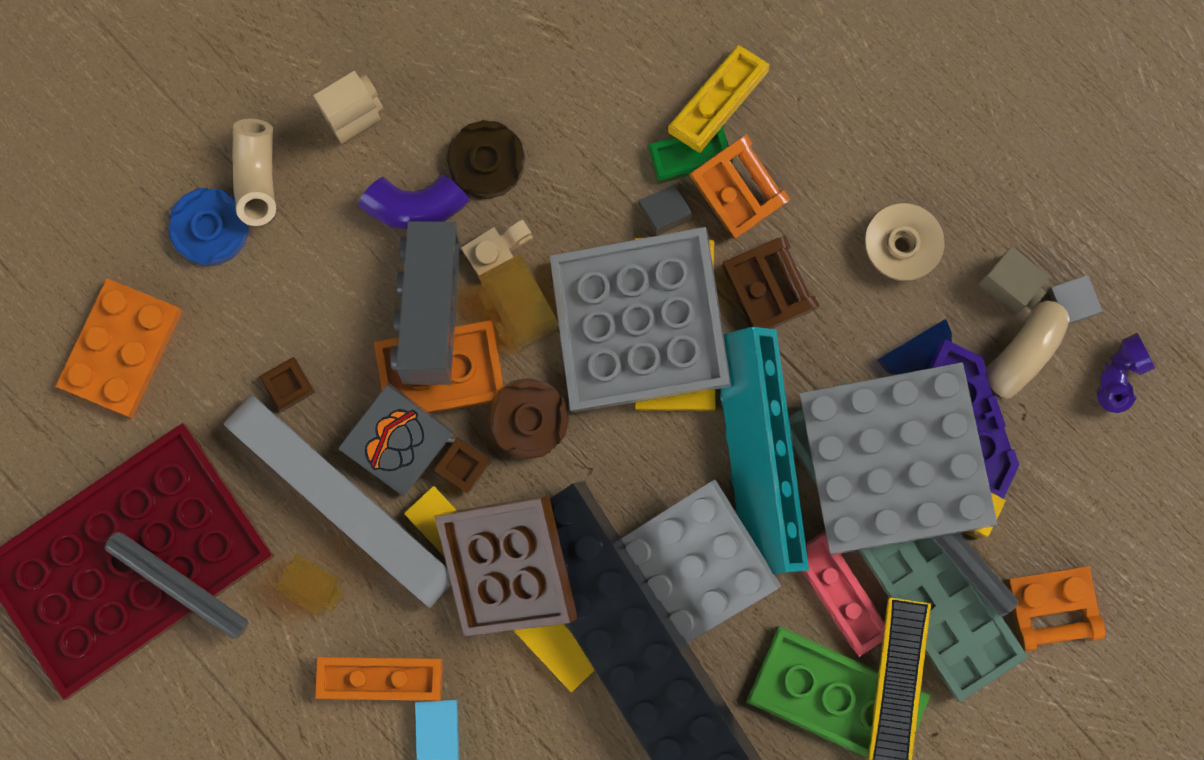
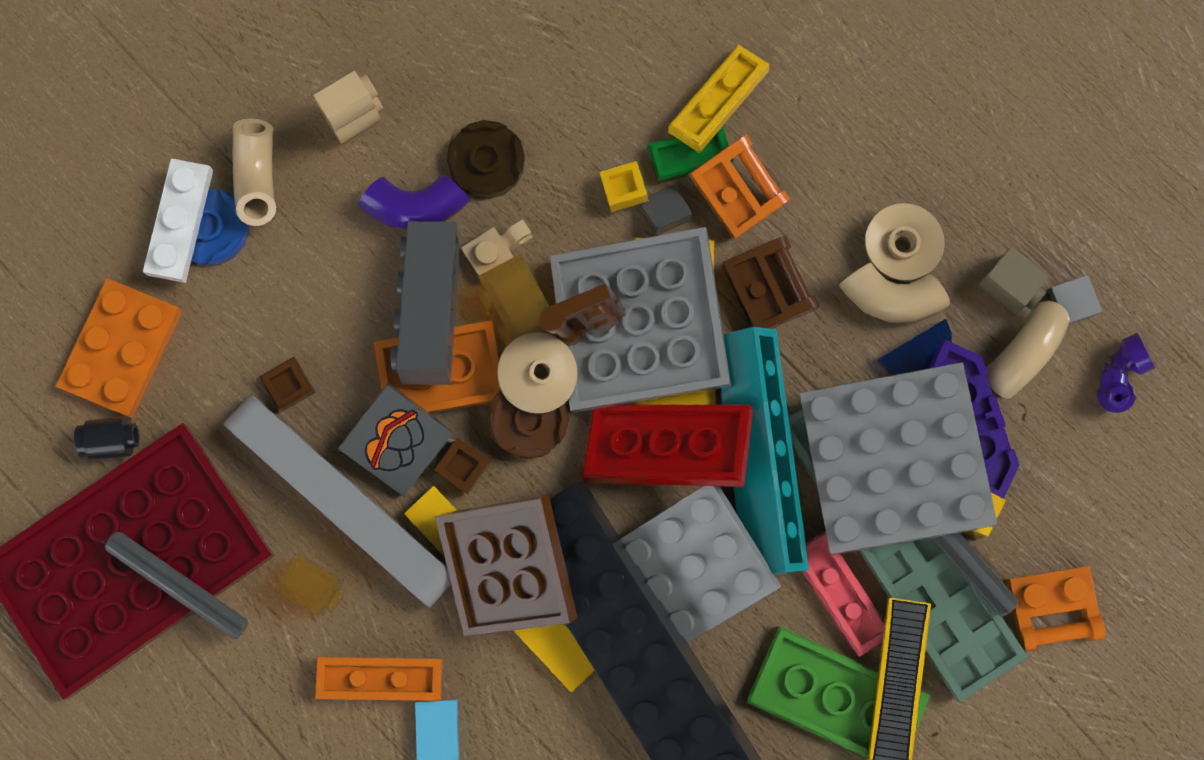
(106, 438): none -> black brick
(178, 220): none -> white plate
(517, 374): none -> tan dish
(581, 313): none -> reddish brown plate
(624, 186): none -> yellow plate
(668, 445): none -> red tile
(895, 301): none -> tan cylinder

